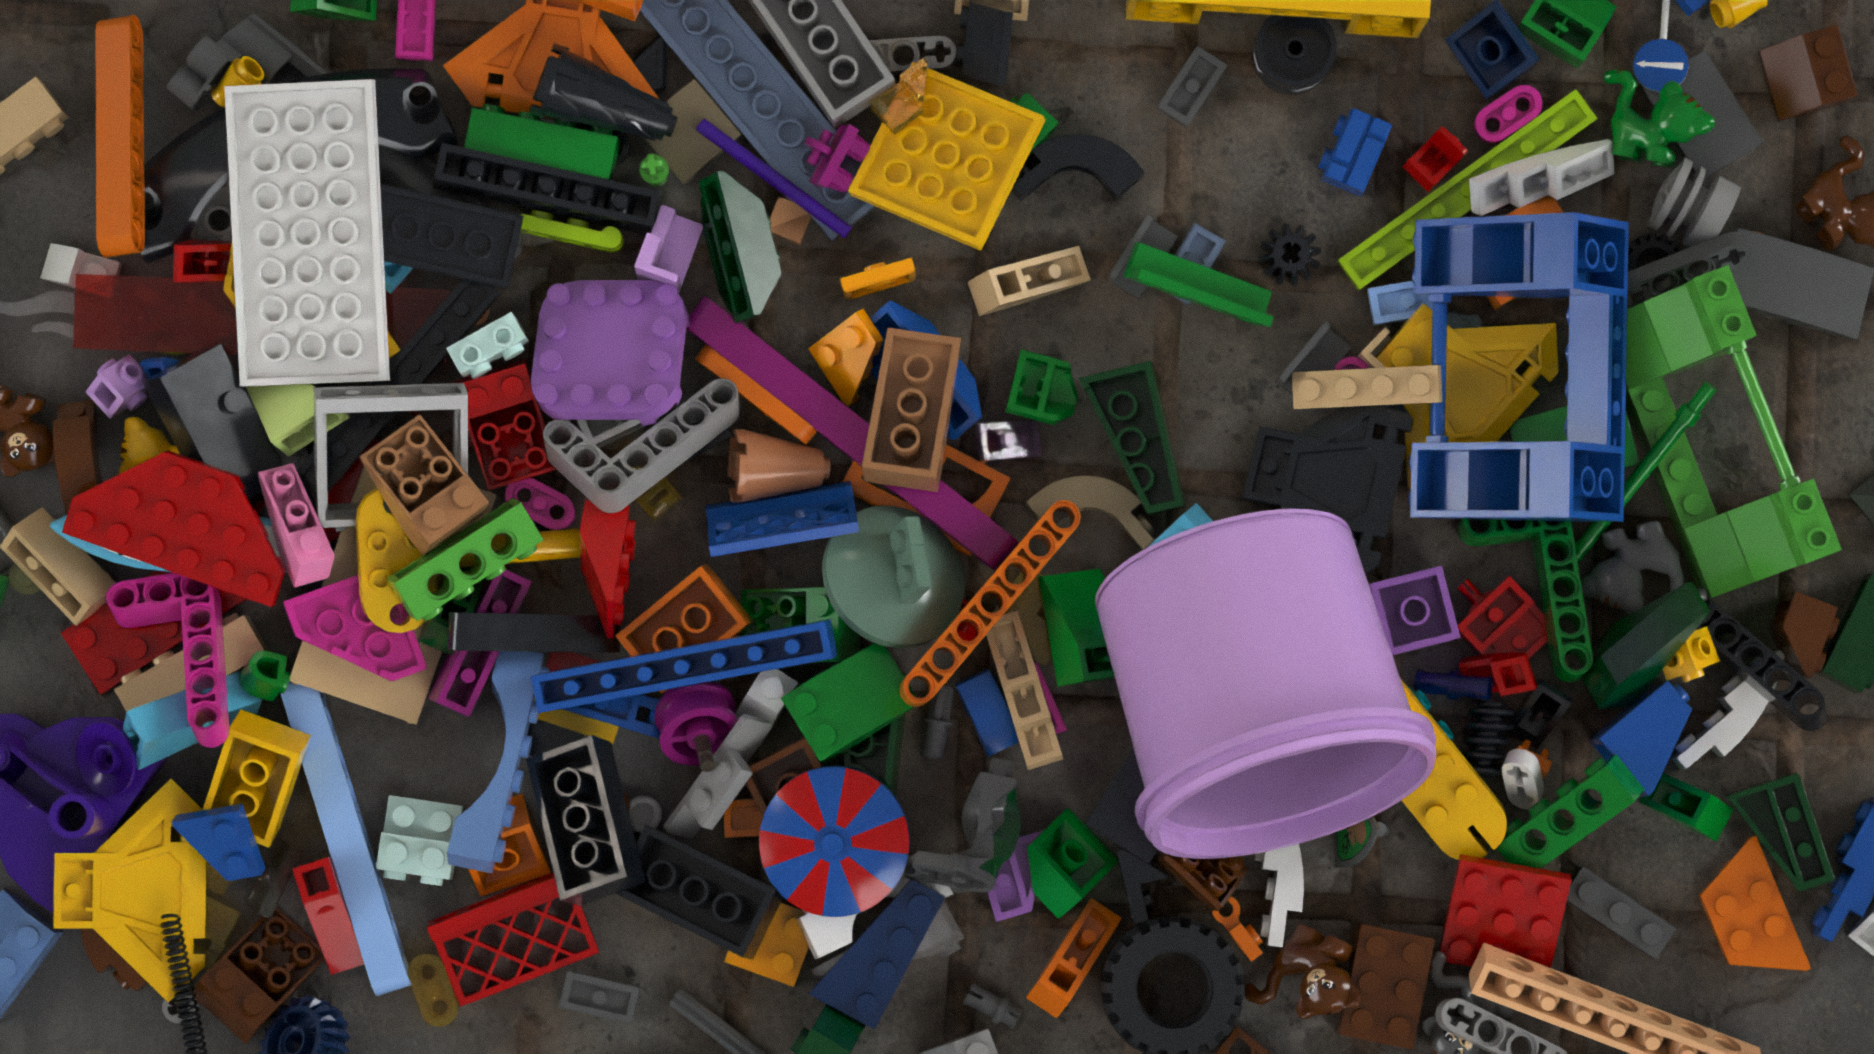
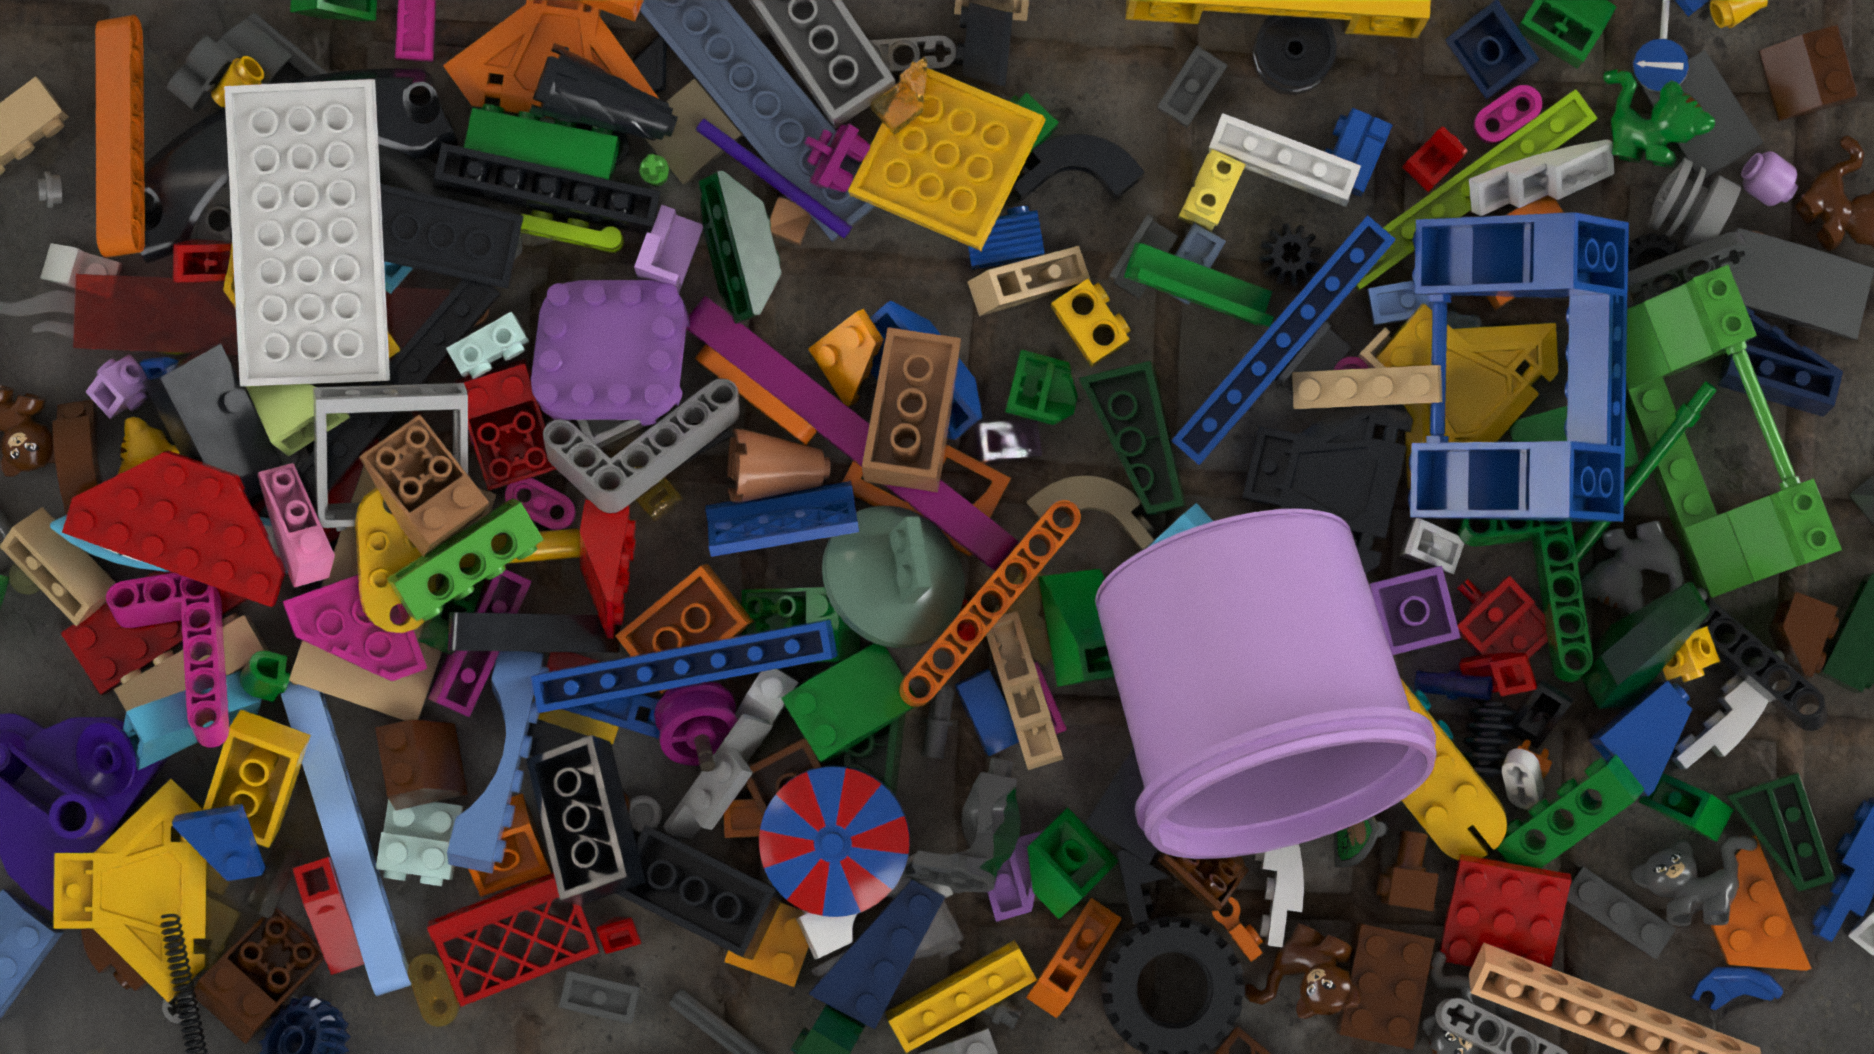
(50, 189): none -> light grey plate
(420, 762): none -> reddish brown slope
(618, 934): none -> red slope
(878, 278): light orange plate -> none
(960, 996): none -> yellow fence
(1010, 240): none -> blue brick
(1082, 326): none -> yellow brick
(1211, 190): none -> light yellow hips
(1283, 340): none -> blue brick
(1286, 160): none -> white fence
(1406, 881): none -> reddish brown brick
(1431, 545): none -> white slope
(1674, 875): none -> dark grey animal
(1735, 981): none -> blue piece
(1769, 178): none -> lavender head
(1785, 371): none -> dark blue wedge

